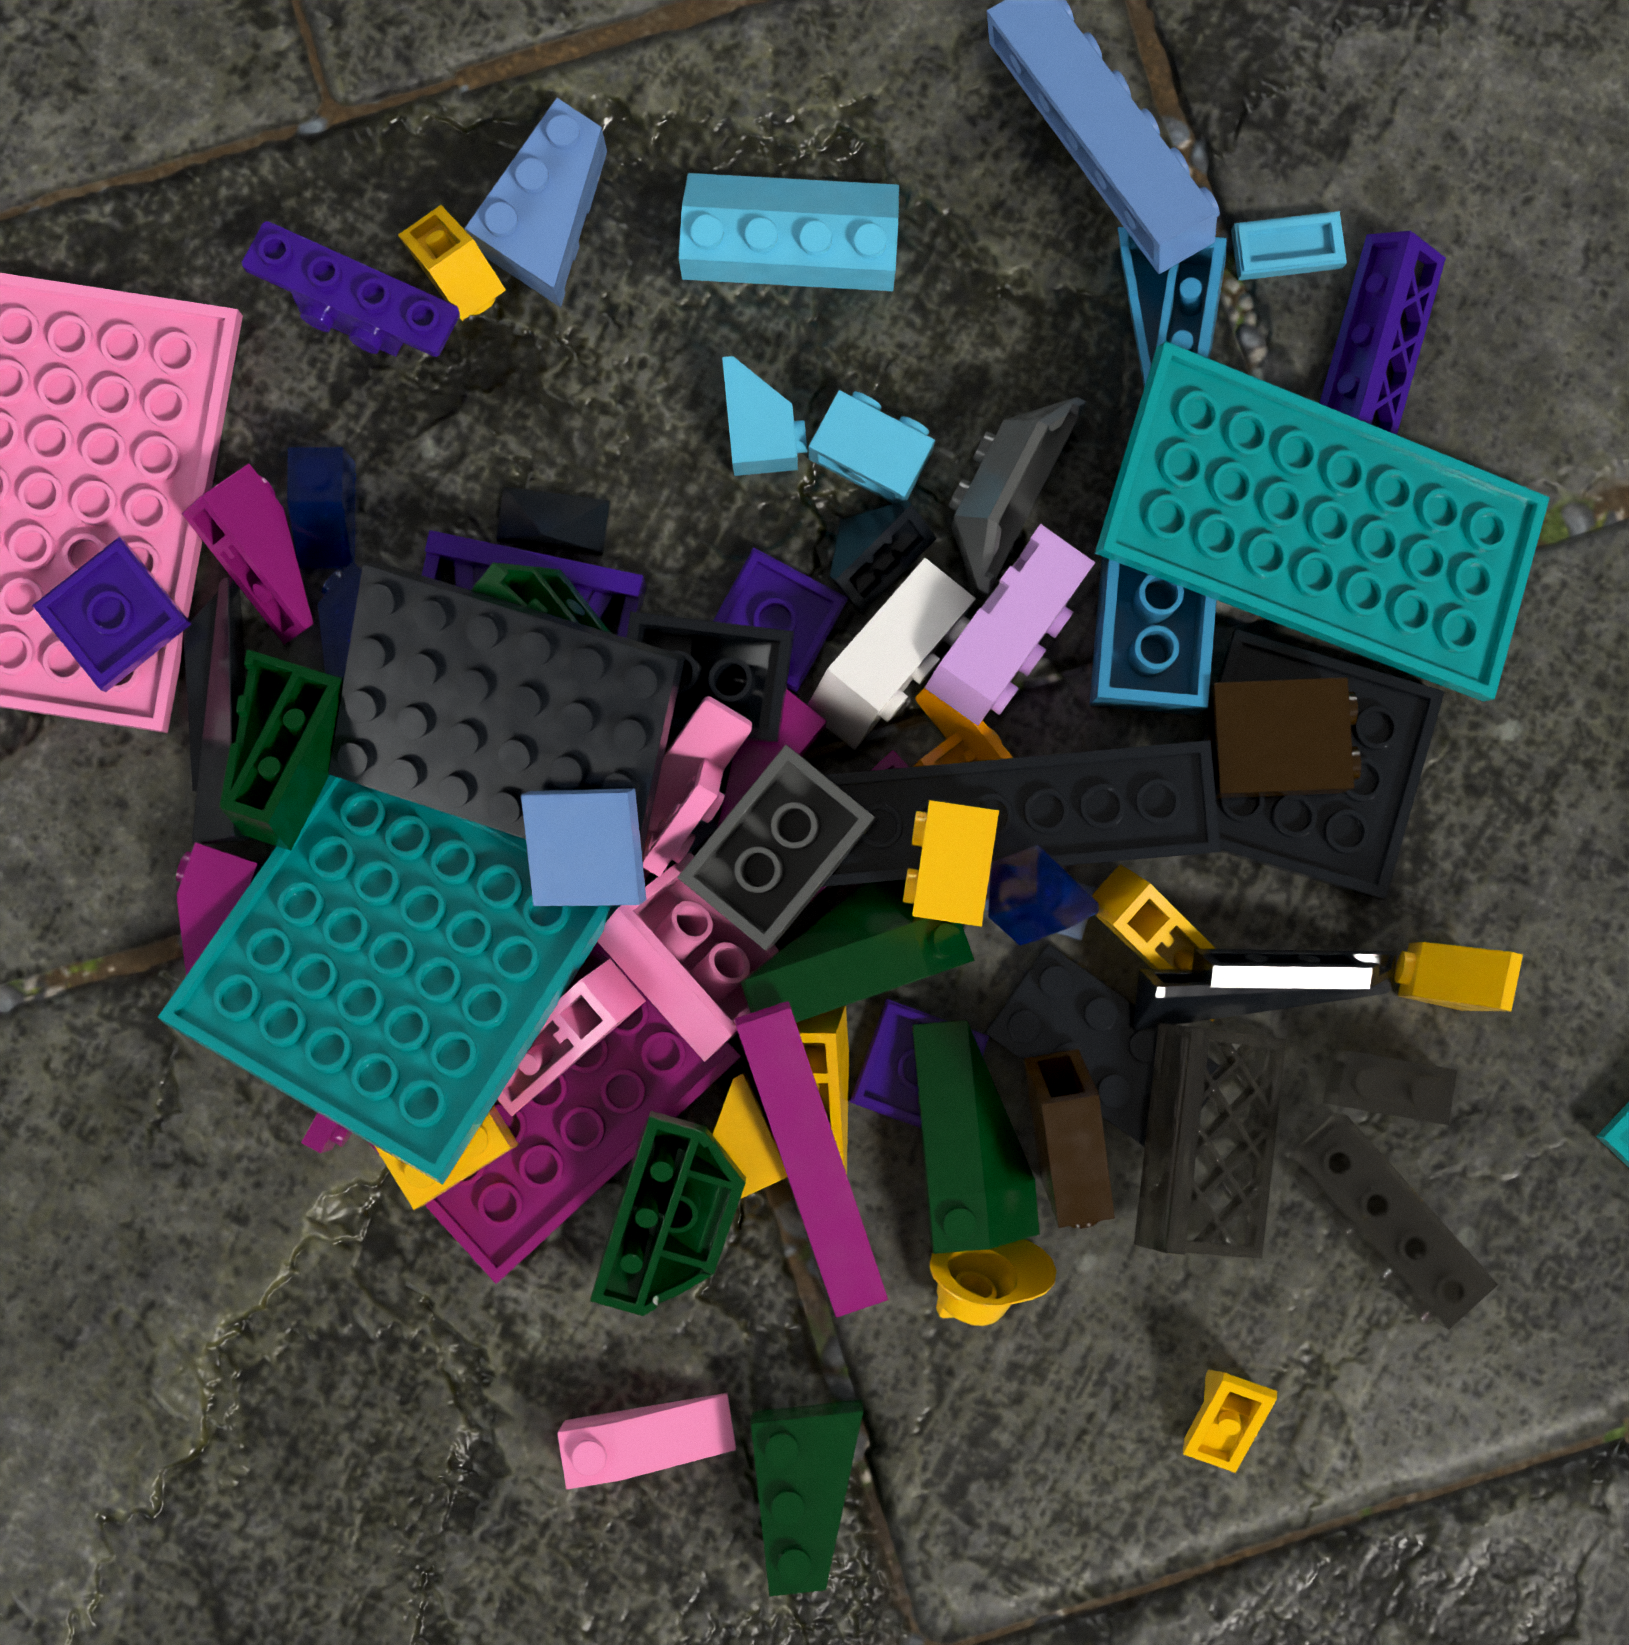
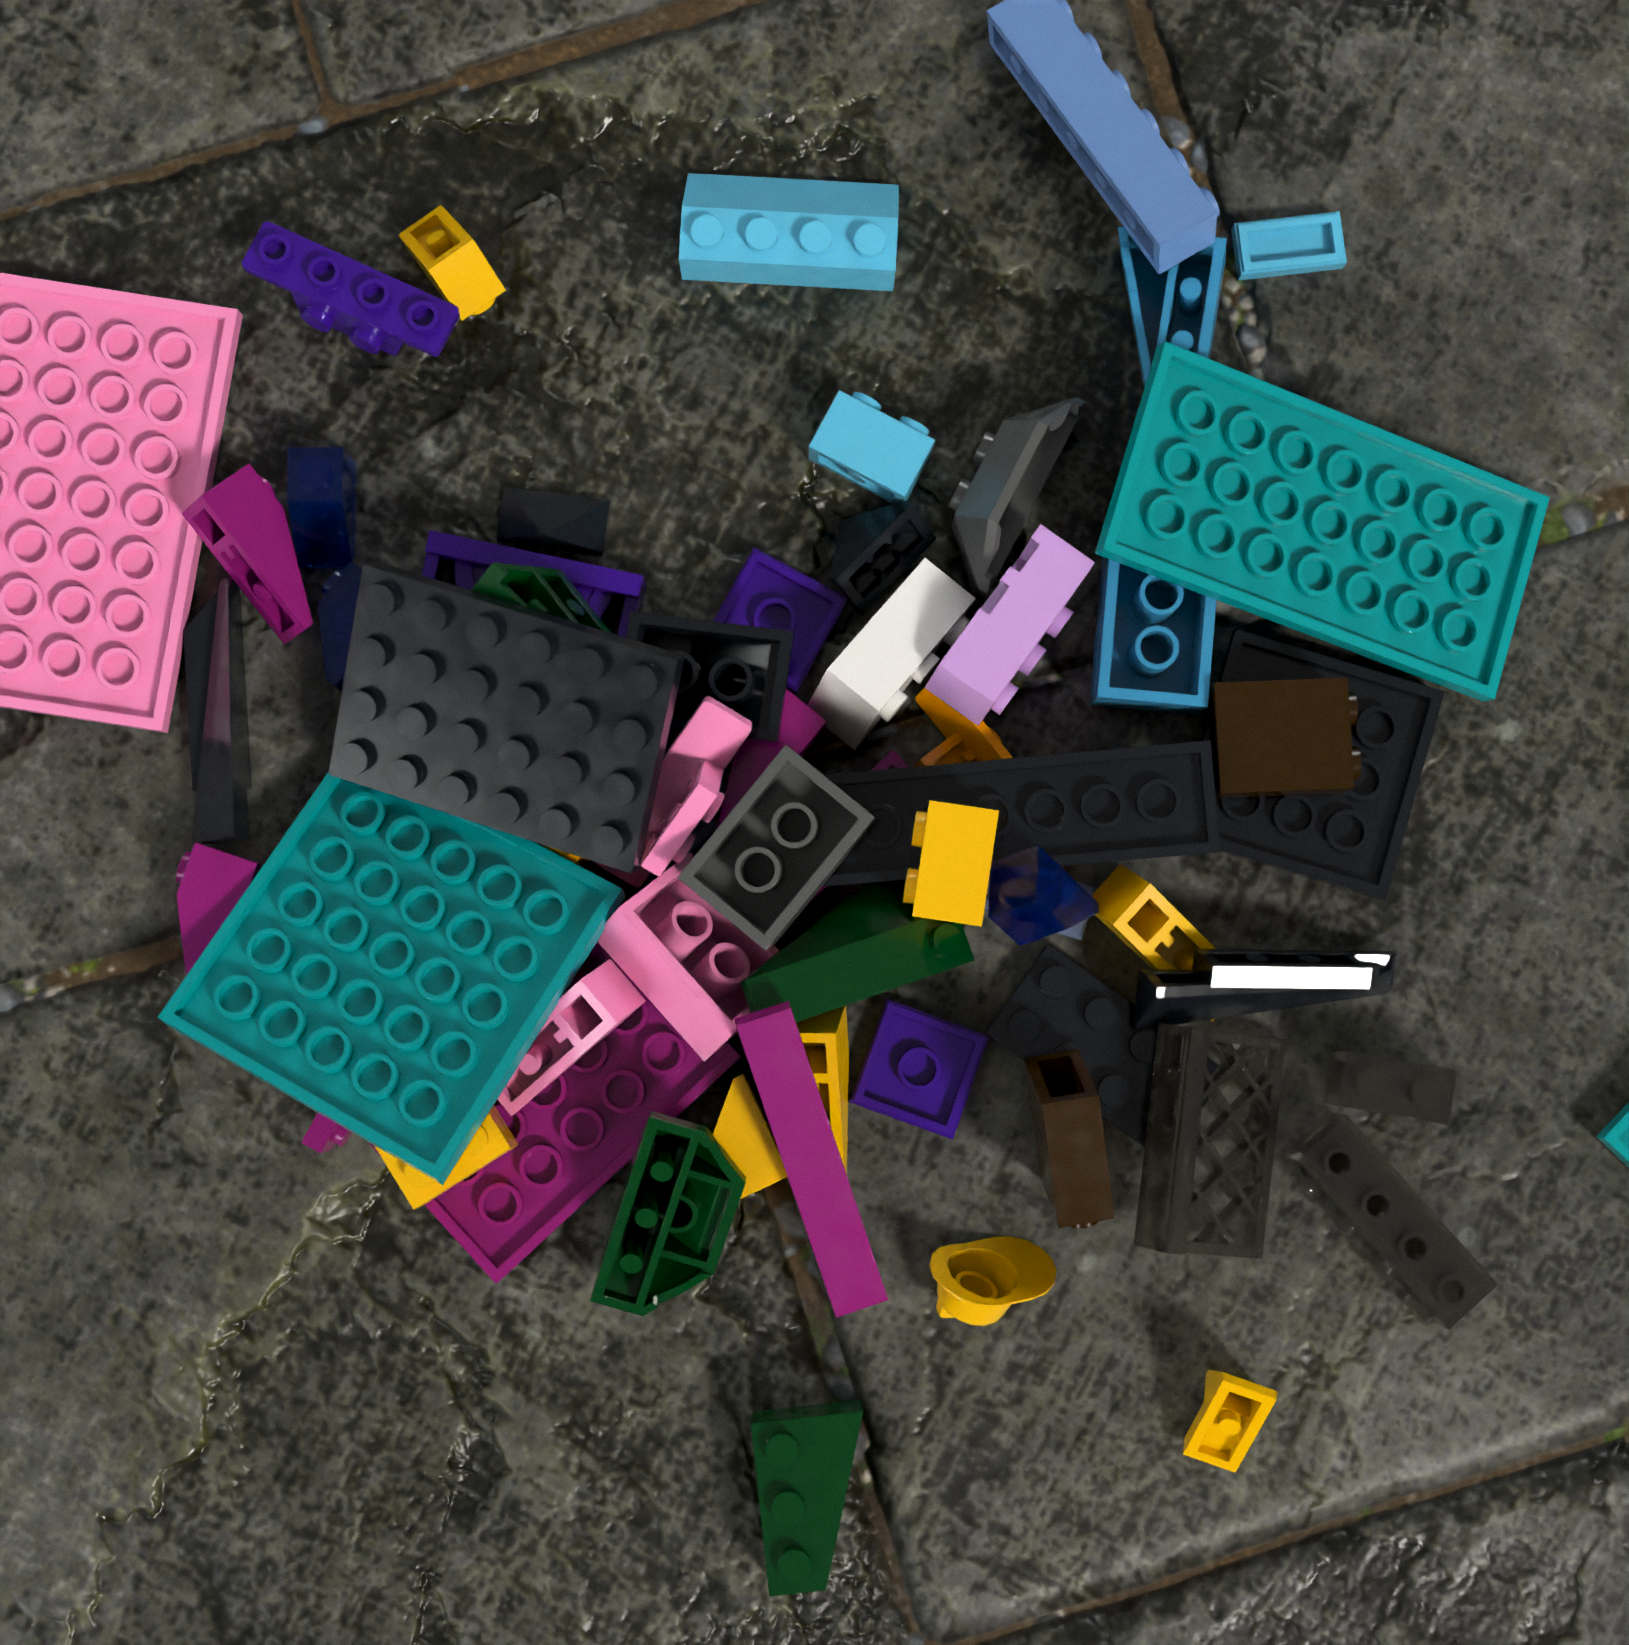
(112, 614): dark purple plate -> none
(280, 748): dark green wedge -> none
(541, 202): medium blue wedge -> none
(584, 847): medium blue tile -> none
(644, 1440): bright pink slope -> none
(760, 424): medium azure slope -> none
(972, 1160): dark green wedge -> none
(1373, 329): dark purple fence -> none
(1458, 976): yellow slope -> none

